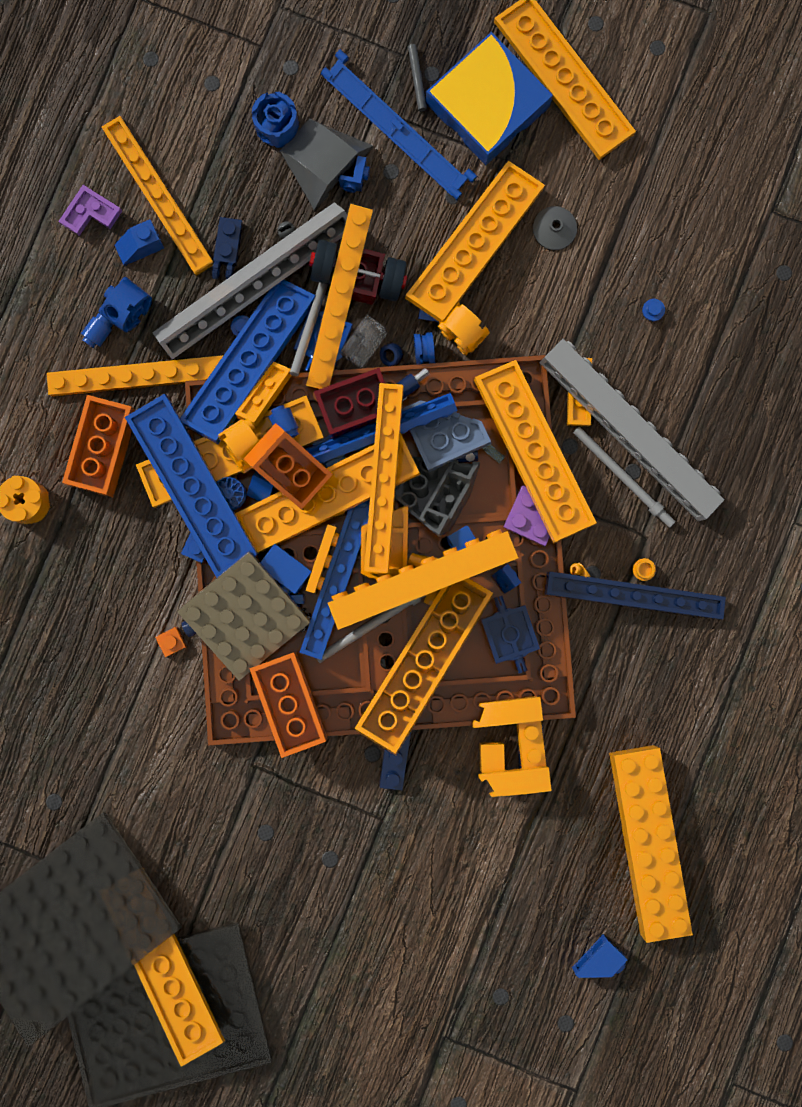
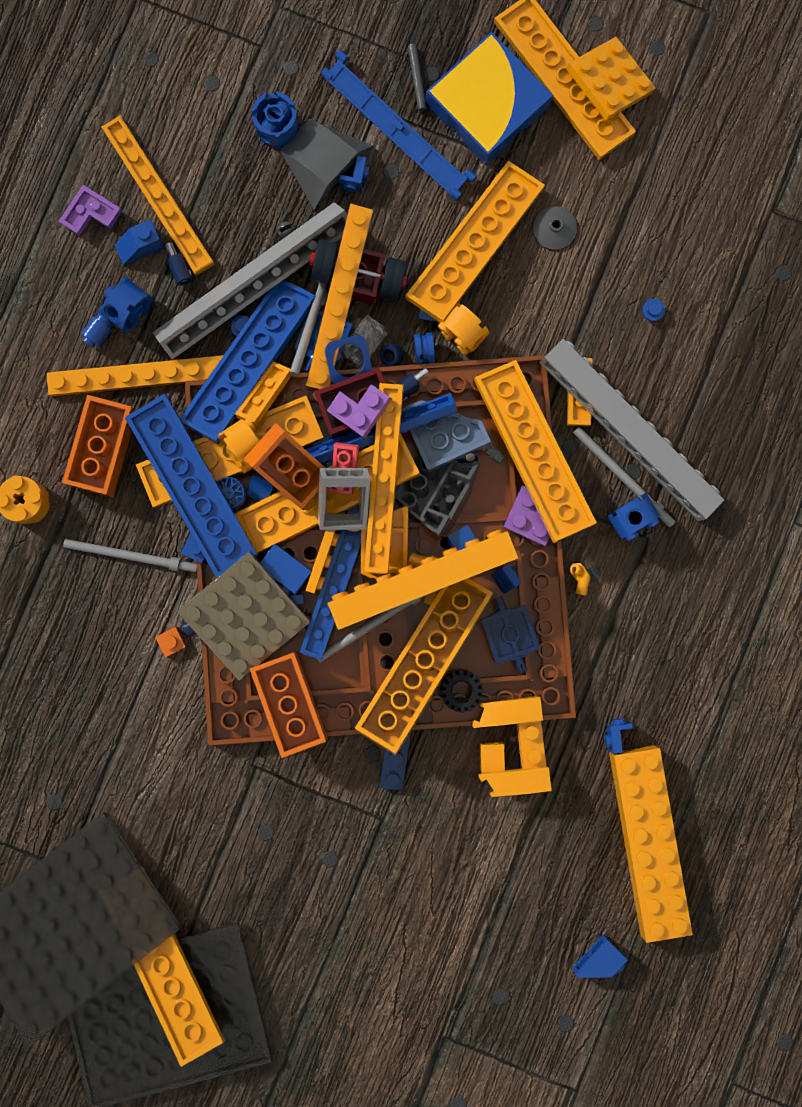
(173, 564): none -> light grey bar
(178, 266): none -> dark blue piece
(227, 246): dark blue hinge -> none
(285, 419): blue brick -> none
(331, 348): none -> blue piece
(344, 456): none -> coral slope
(344, 478): none -> light grey window
(361, 415): none -> medium lavender plate
(475, 691): none -> black tyre
(610, 78): none -> light orange plate
(613, 736): none -> blue bracket
(634, 595): dark blue plate -> none
(644, 507): none -> blue brick
(644, 569): light orange plate -> none

